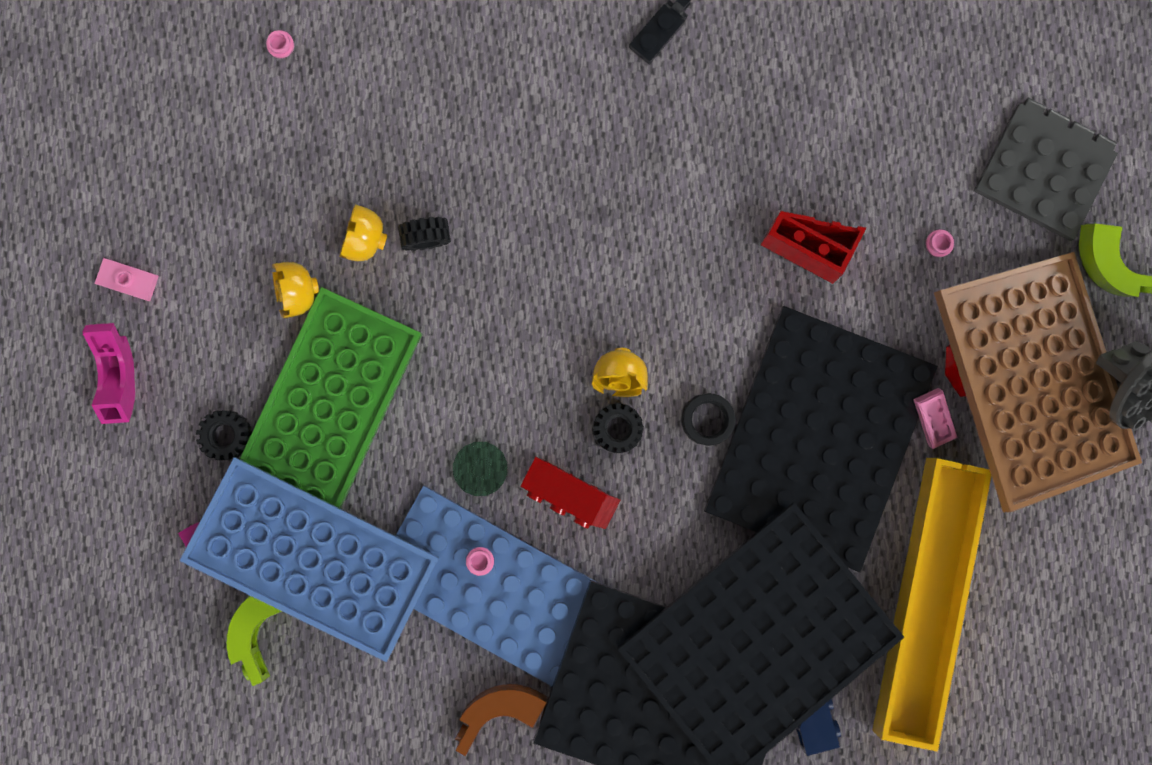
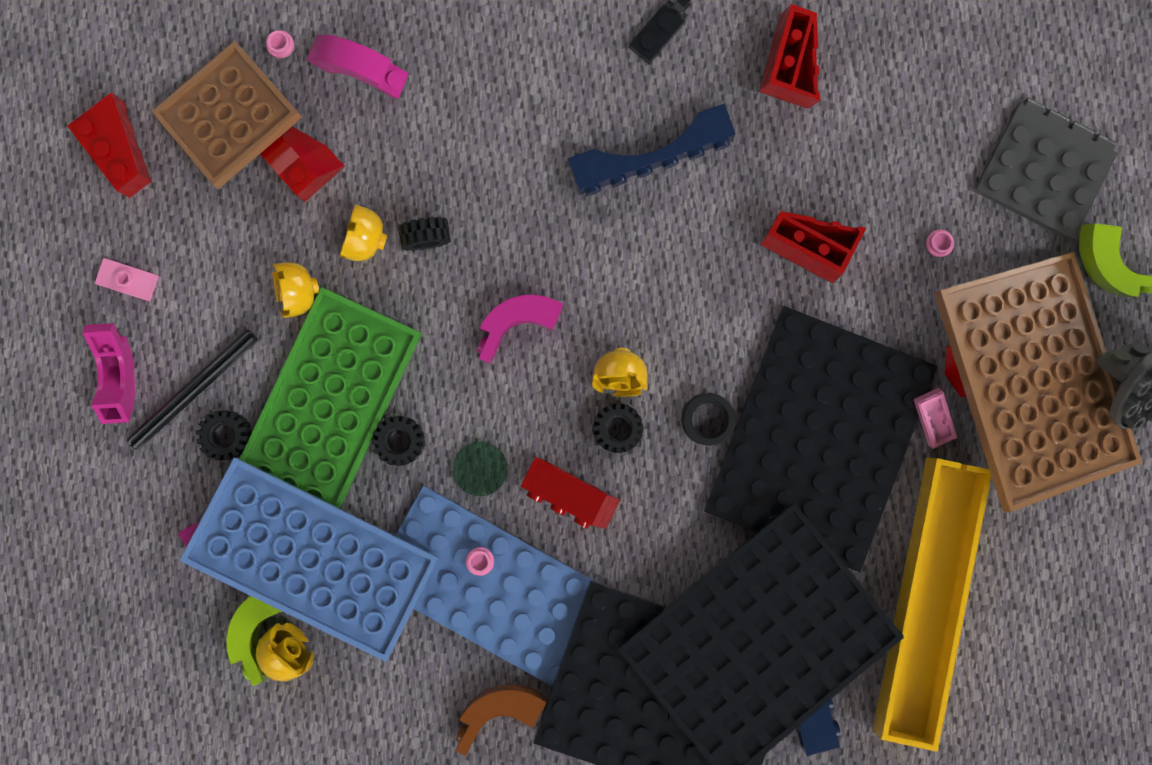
(112, 145): none -> red wedge
(192, 389): none -> black axle
(226, 115): none -> medium nougat plate
(282, 653): none -> yellow cylinder
(302, 162): none -> red wedge
(355, 60): none -> dark pink arch
(382, 446): none -> black tyre
(515, 311): none -> dark pink arch
(597, 169): none -> dark blue arch
(792, 59): none -> red wedge

